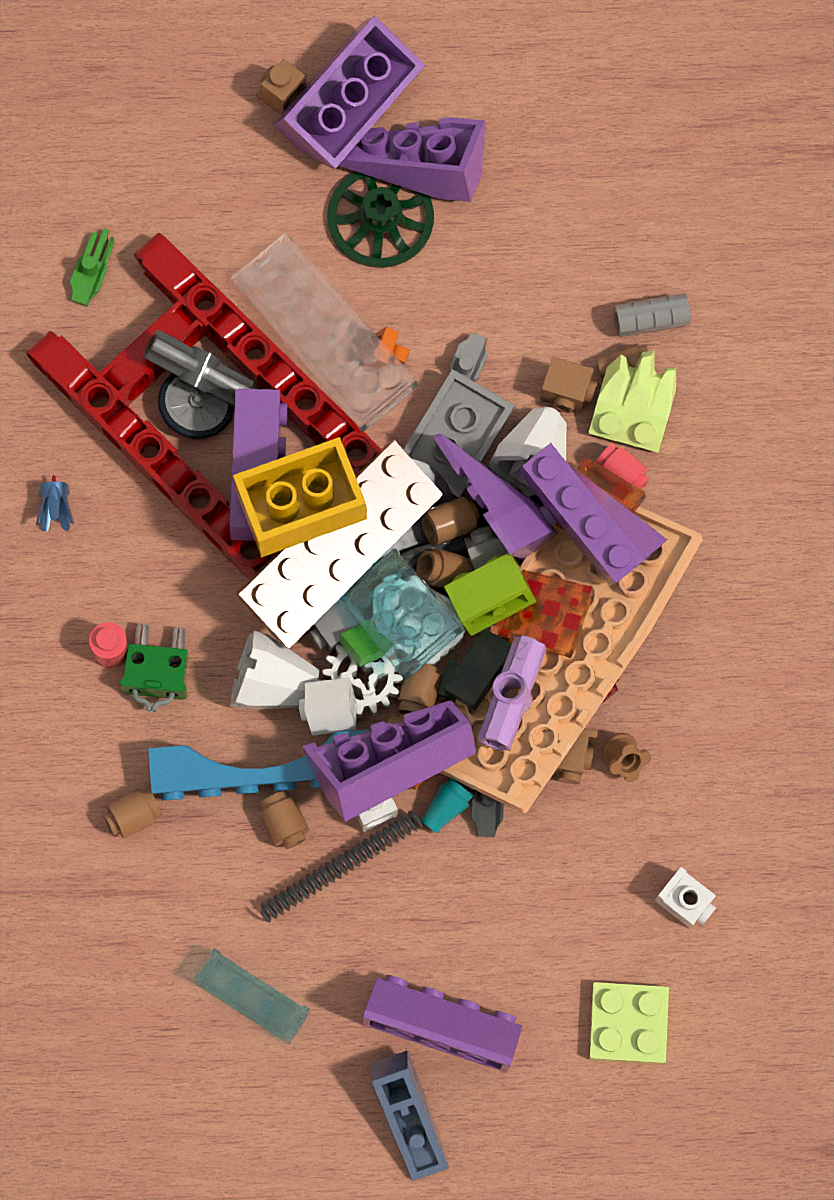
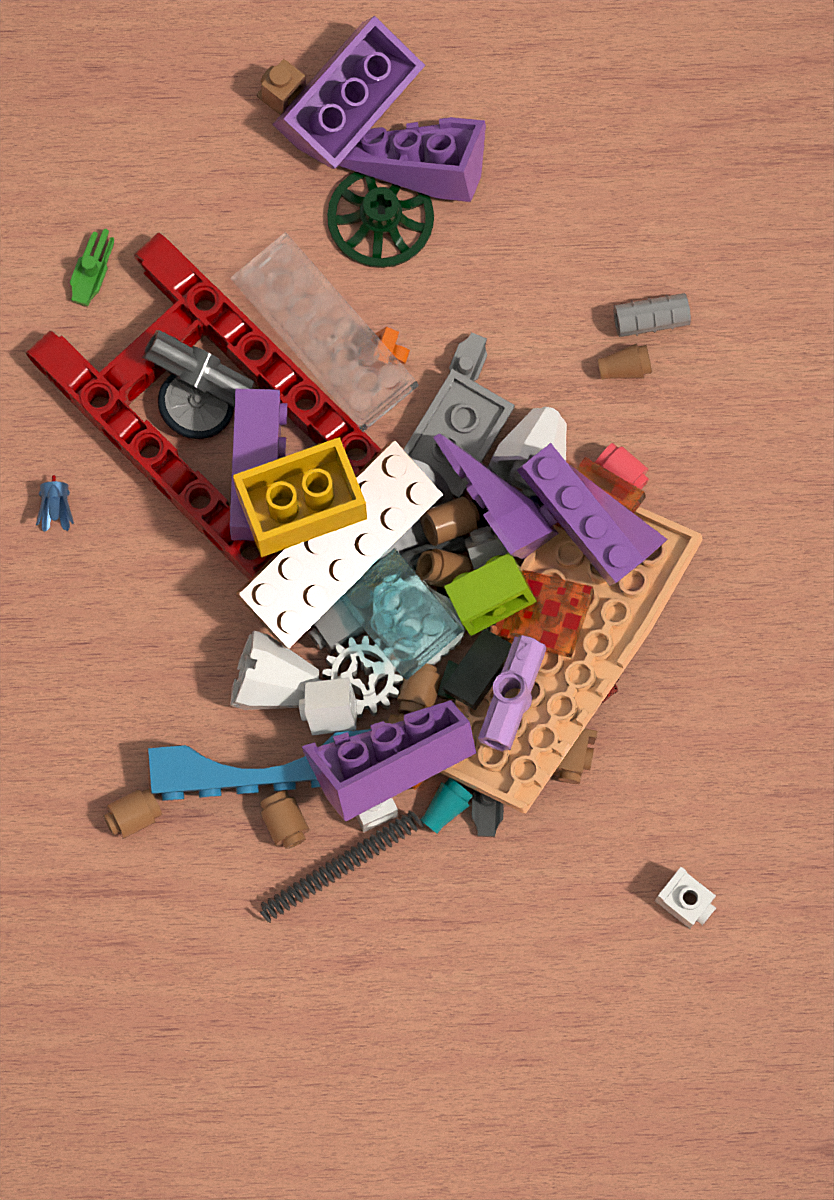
(109, 645): coral brick -> none
(155, 675): green piece -> none
(252, 997): clear light blue container -> none
(360, 646): bright green tile -> none
(408, 1115): sand blue slope -> none
(442, 1024): medium lavender slope -> none
(568, 385): medium nougat brick -> none
(624, 757): medium nougat brick -> none
(629, 1023): yellowish green plate -> none
(634, 403): yellowish green plate -> none

